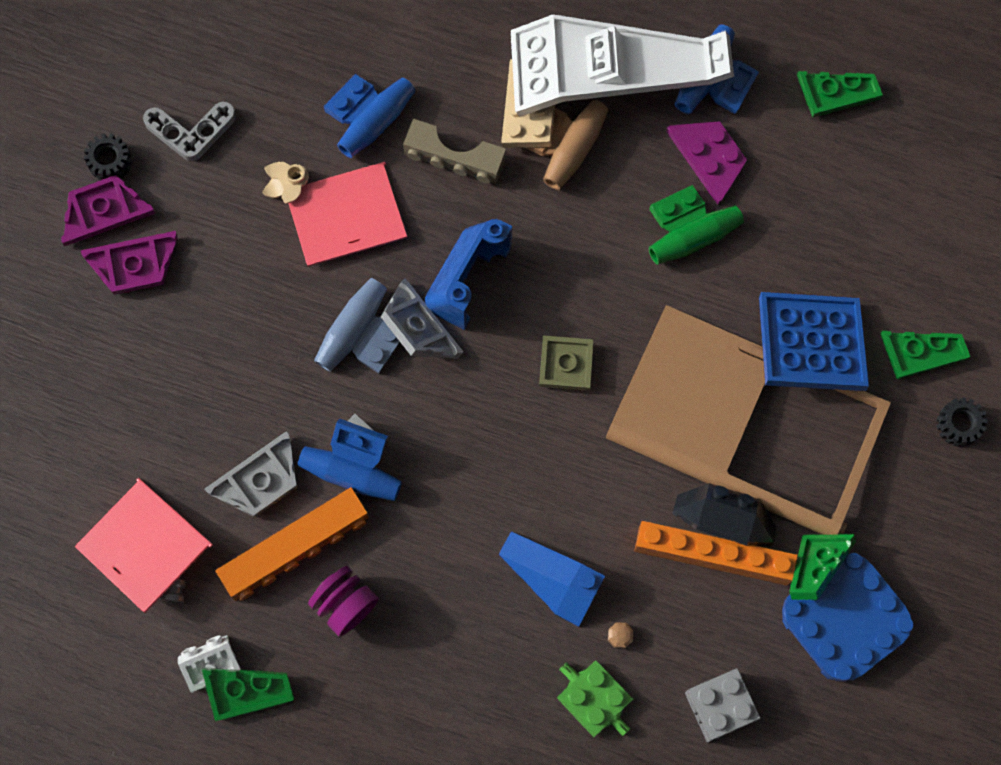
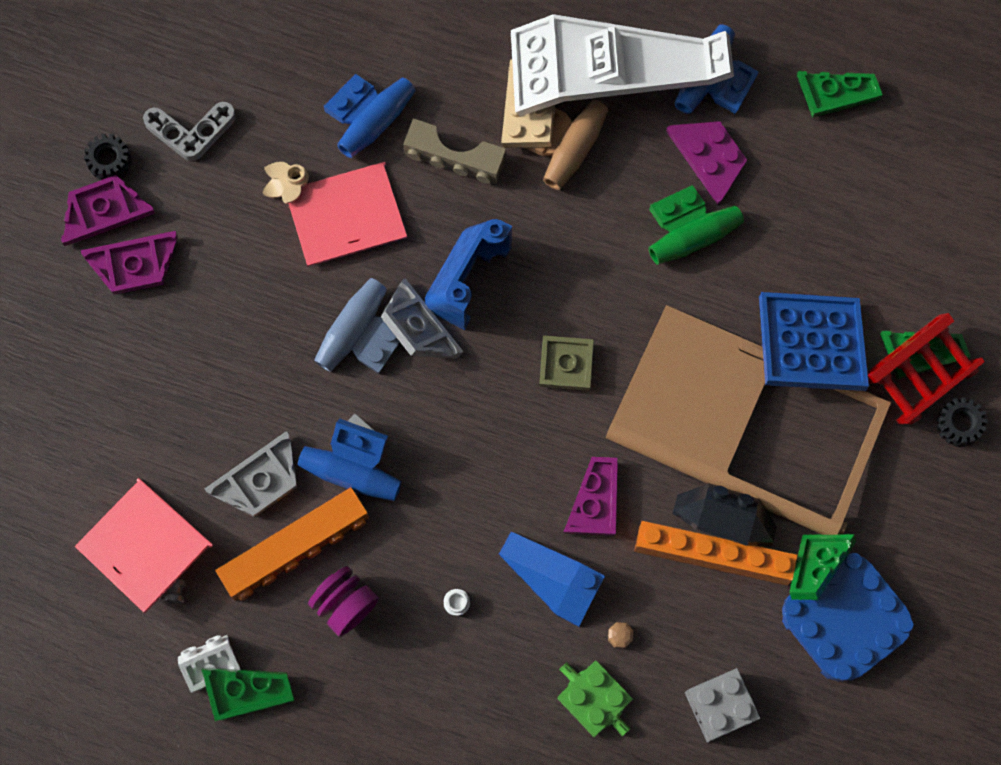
(456, 602): none -> white plate
(596, 501): none -> magenta wing
(920, 343): none -> red fence

